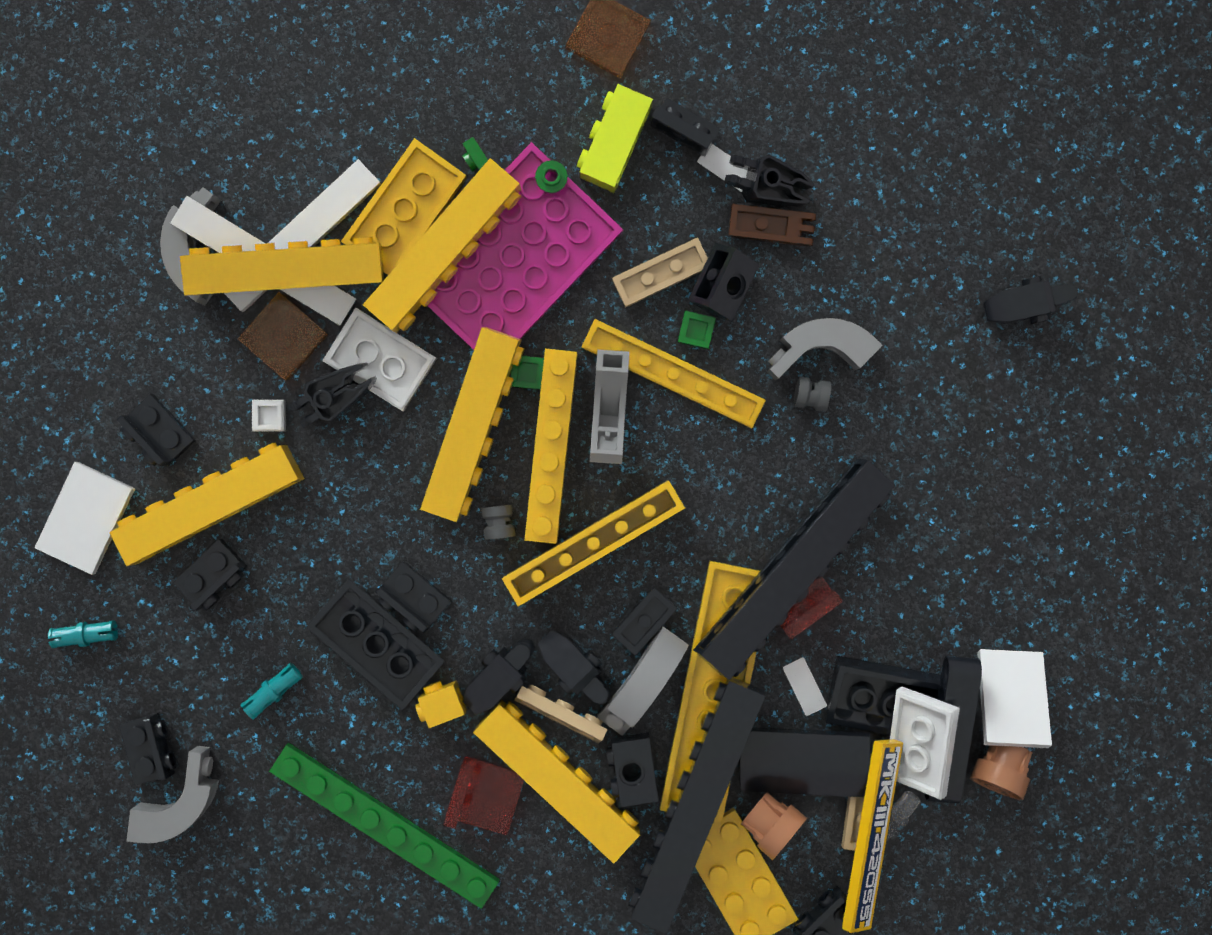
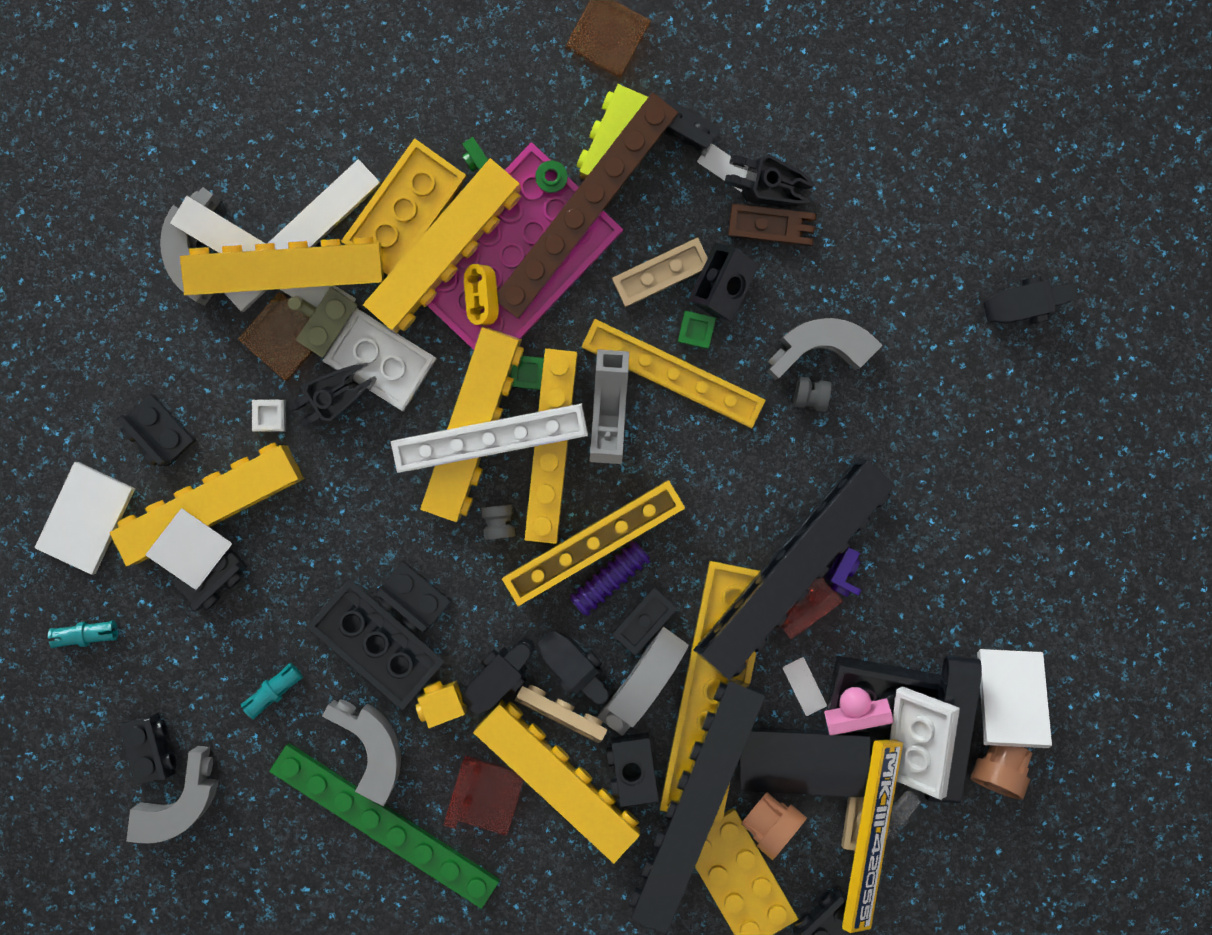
(188, 549): none -> white sticker
(324, 321): none -> olive plate
(380, 744): none -> light grey arch
(481, 294): none -> yellow beam
(489, 438): none -> white tile
(586, 205): none -> reddish brown plate
(609, 578): none -> dark purple piece
(844, 566): none -> dark purple bracket
(857, 712): none -> bright pink tile

